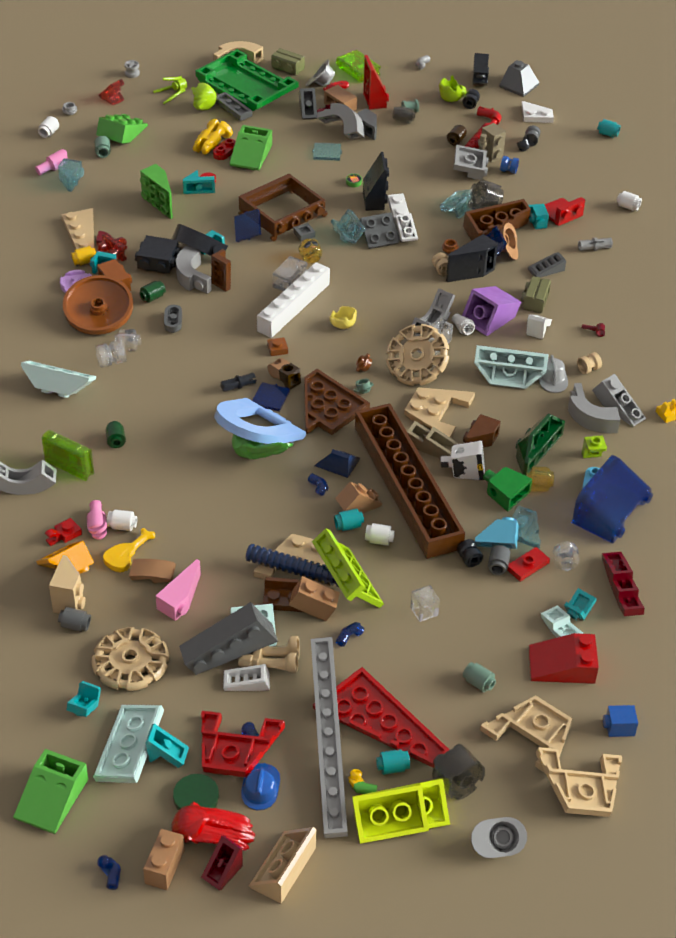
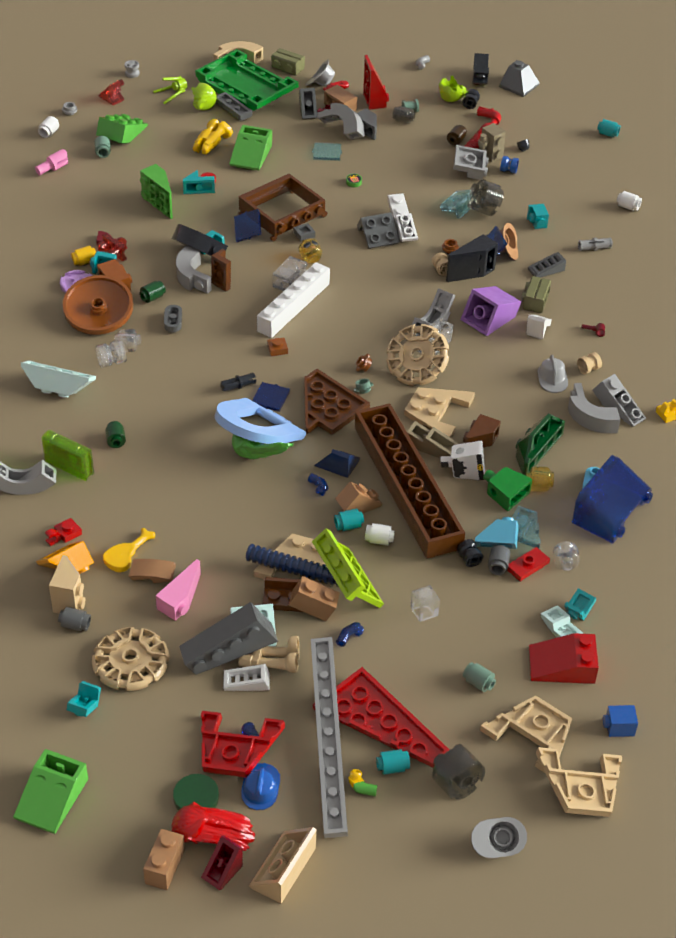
(70, 173): clear light blue slope -> none
(80, 227): tan wing -> none
(96, 520): bright pink arm -> none
(111, 869): clear blue arm -> none
(121, 520): white brick -> none
(126, 745): light aqua tile -> none
(157, 254): black brick -> none
(165, 745): teal slope -> none
(224, 149): red plate -> none
(285, 372): dark brown leg -> none
(344, 318): light yellow hair -> none
(349, 227): clear light blue bracket -> none
(354, 64): clear neon green piece -> none
(376, 185): black slope -> none
(400, 811): neon yellow slope -> none
(464, 325): white cone -> none
(485, 219): reddish brown wedge -> none
(510, 366): light aqua wedge -> none
(532, 134): dark grey wheel -> none
(536, 113): white wing -> none
(562, 211): red bracket -> none
(593, 446): lime bracket -> none
(622, 583): dark red slope -> none

